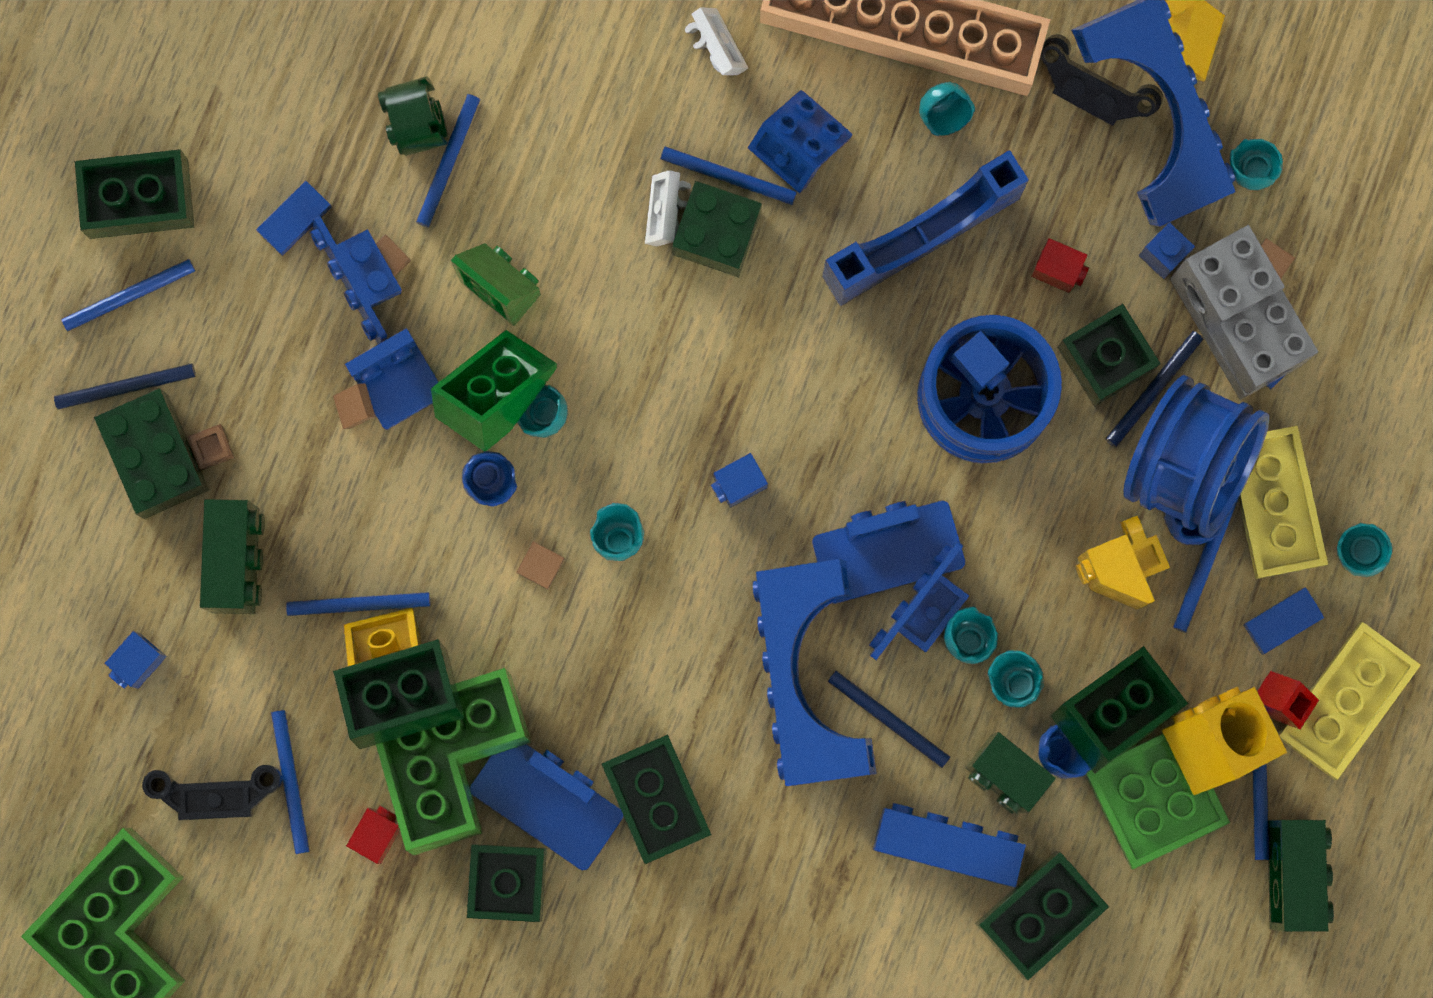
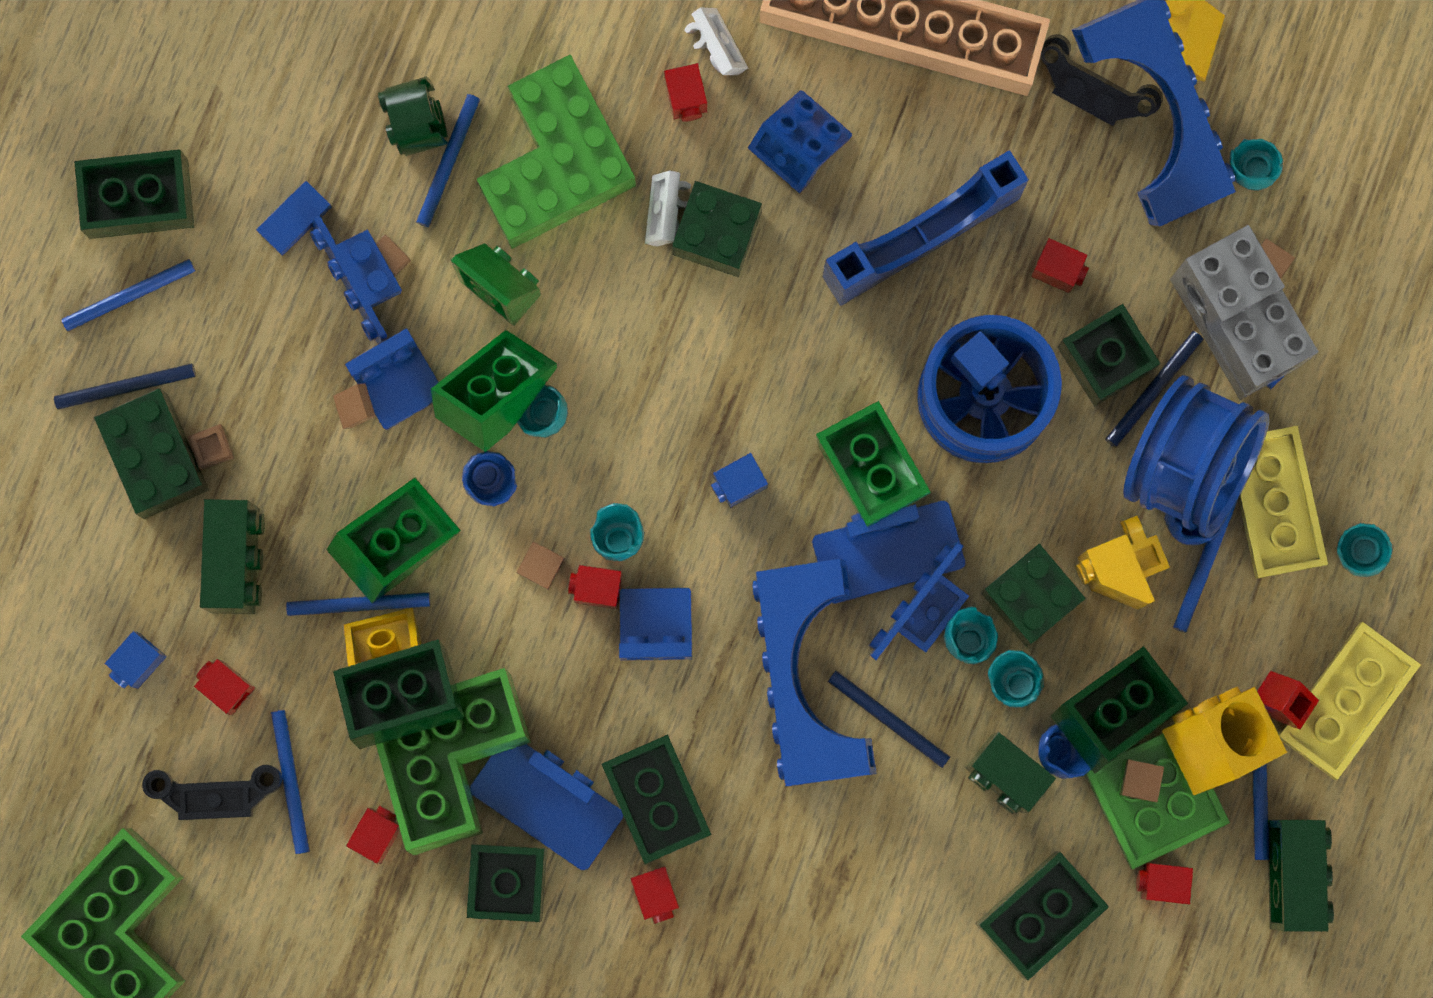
(223, 686): none -> red brick
(392, 539): none -> green slope
(574, 158): none -> bright green brick
(596, 586): none -> red brick
(655, 624): none -> blue bracket
(655, 895): none -> red brick
(685, 92): none -> red brick
(728, 175): blue bar -> none
(872, 464): none -> green slope
(946, 108): teal hair -> none
(948, 846): blue brick -> none
(1033, 595): none -> dark green brick
(1142, 781): none -> medium nougat tile
(1165, 883): none -> red brick
(1166, 250): blue brick -> none
(1283, 621): blue tile -> none

